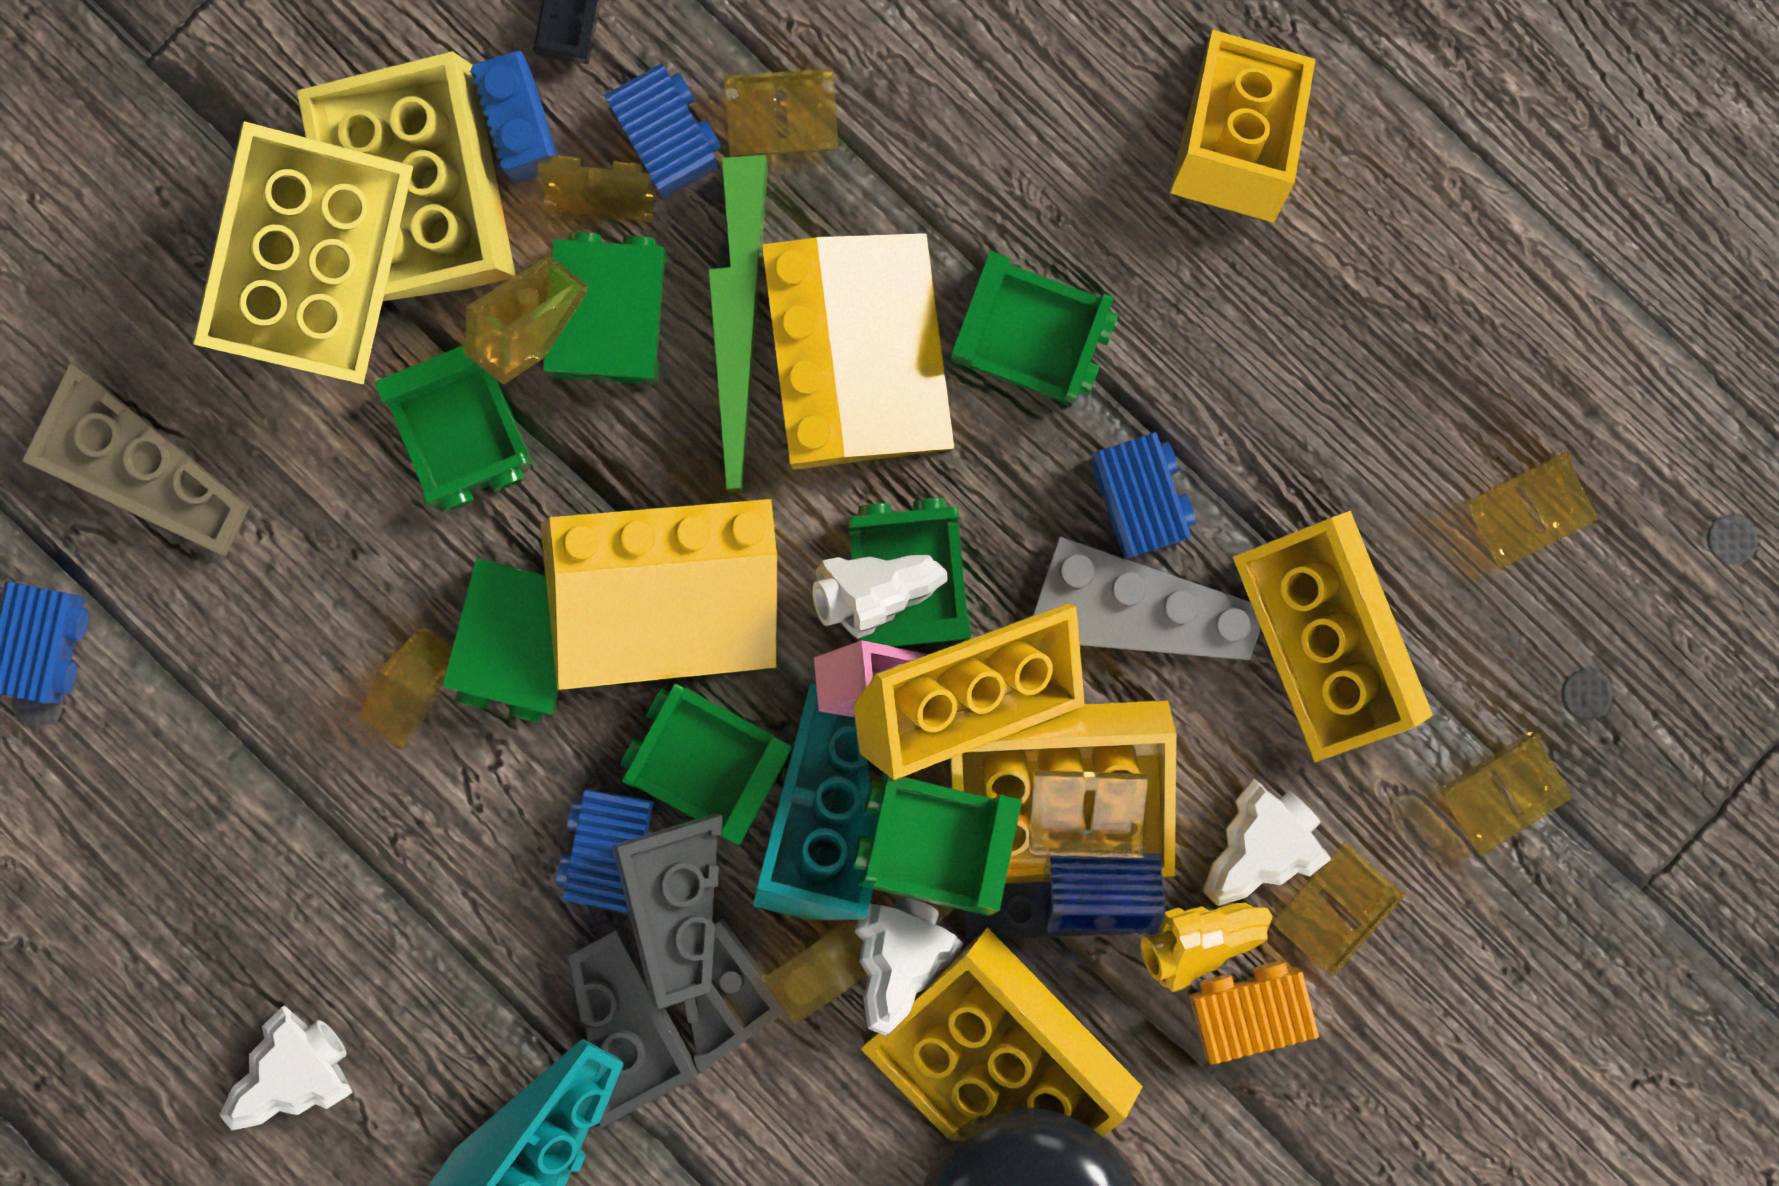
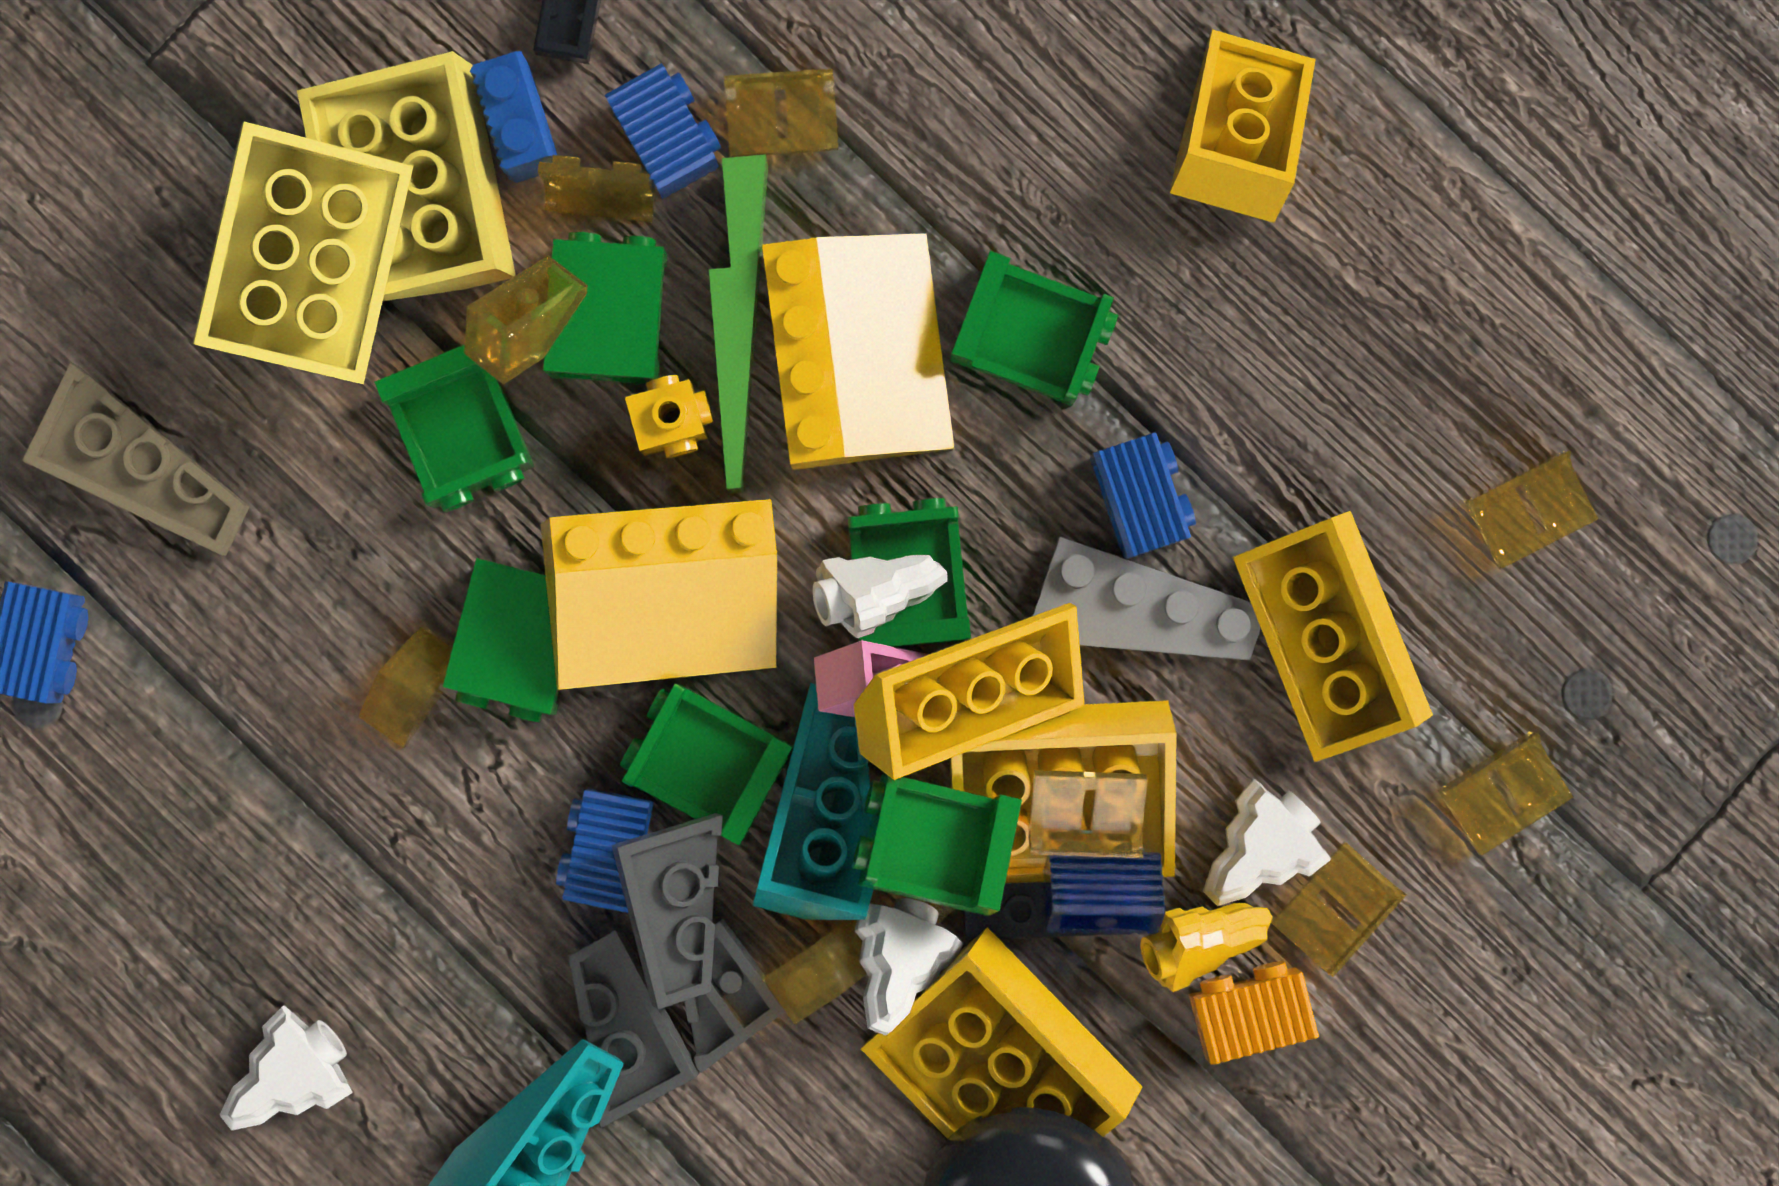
(649, 412): none -> yellow brick

